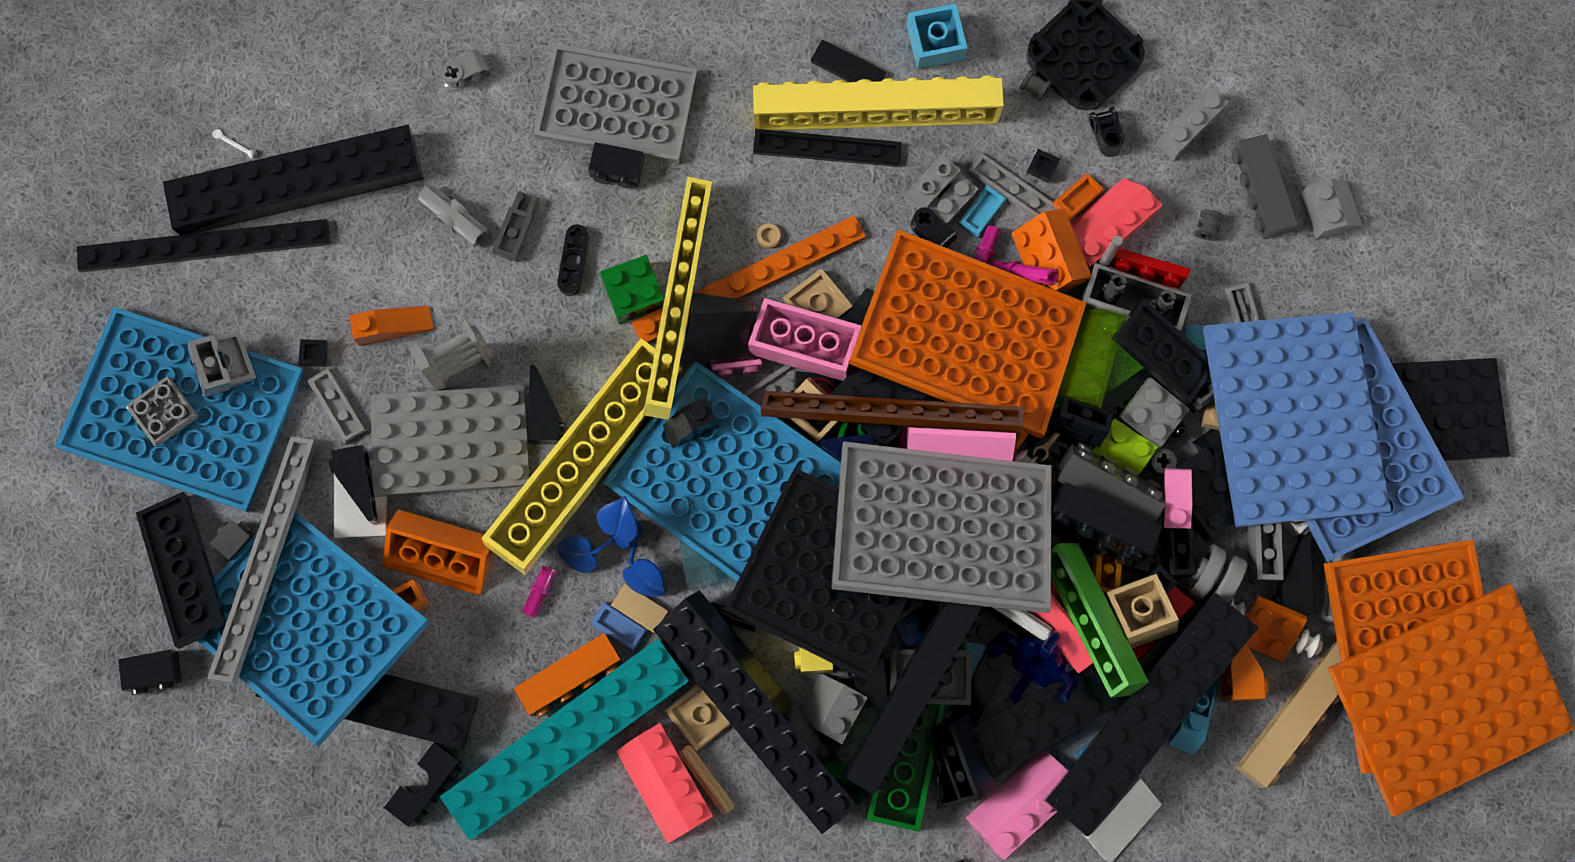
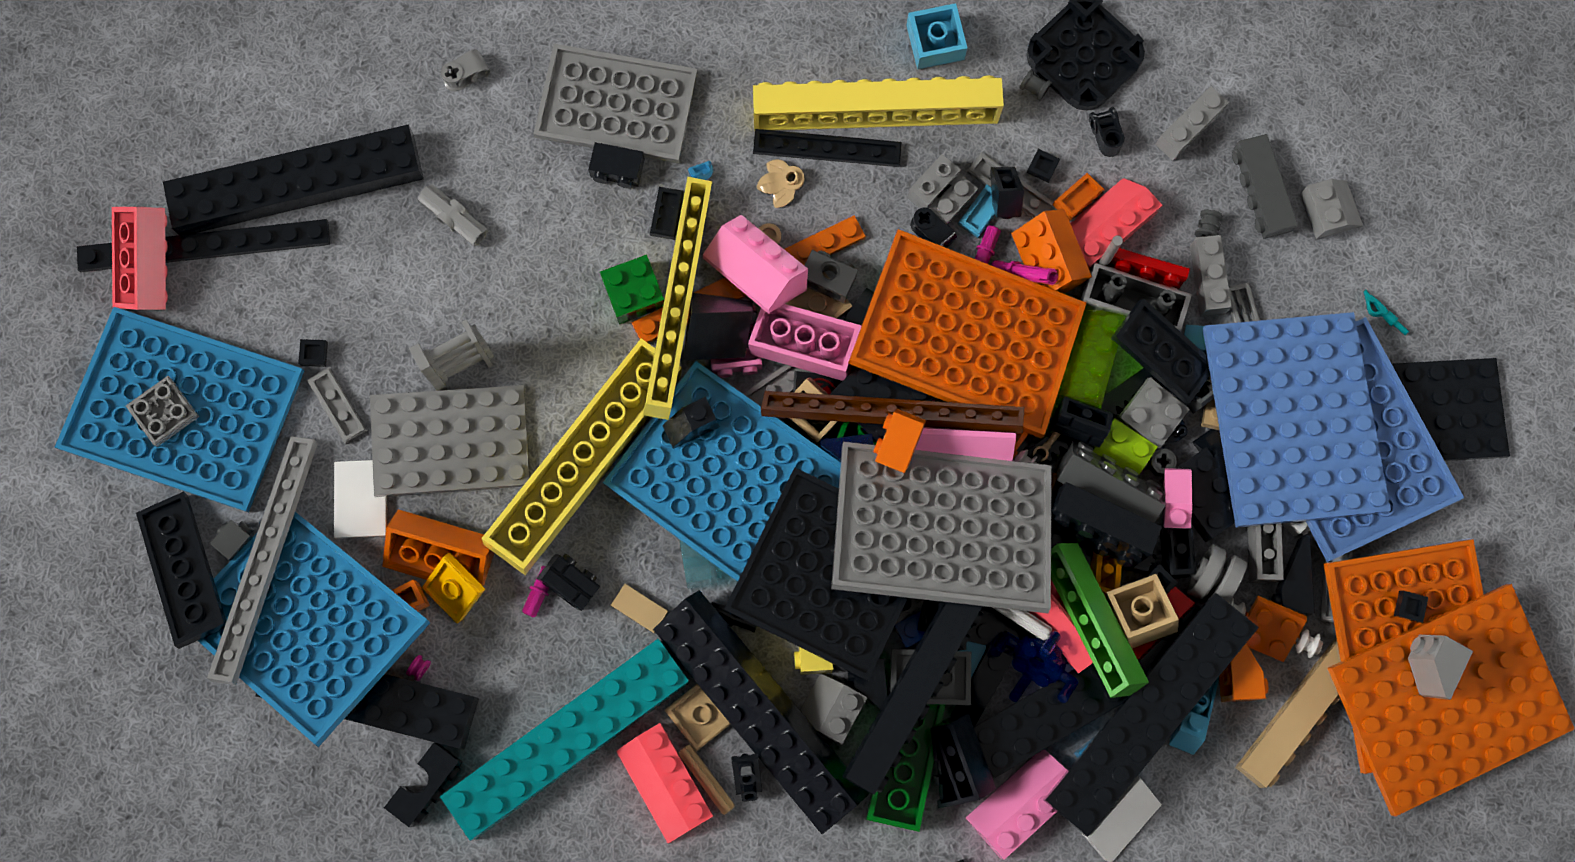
(139, 258): none -> coral slope
(150, 671): black brick -> none
(208, 366): light grey brick -> none
(217, 134): white hinge -> none
(354, 473): black slope -> none
(389, 324): orange slope -> none
(418, 667): none -> dark pink bush
(453, 588): none -> yellow tile
(515, 228): dark grey hinge -> none
(543, 418): black slope -> none
(567, 675): orange brick -> none
(568, 581): none -> black brick
(576, 278): black beam -> none
(615, 520): blue plant -> none
(619, 626): medium blue tile -> none
(666, 213): none -> black plate
(701, 171): none -> dark azure tile
(747, 776): none -> black hips
(756, 264): none -> bright pink slope
(777, 182): none -> tan plate
(835, 288): none -> dark grey brick
(845, 64): black tile -> none
(899, 440): none -> orange brick
(1006, 192): none -> black slope
(1210, 276): none -> light grey brick
(1382, 311): none -> teal hand
(1411, 606): none -> black plate
(1437, 665): none -> light grey slope

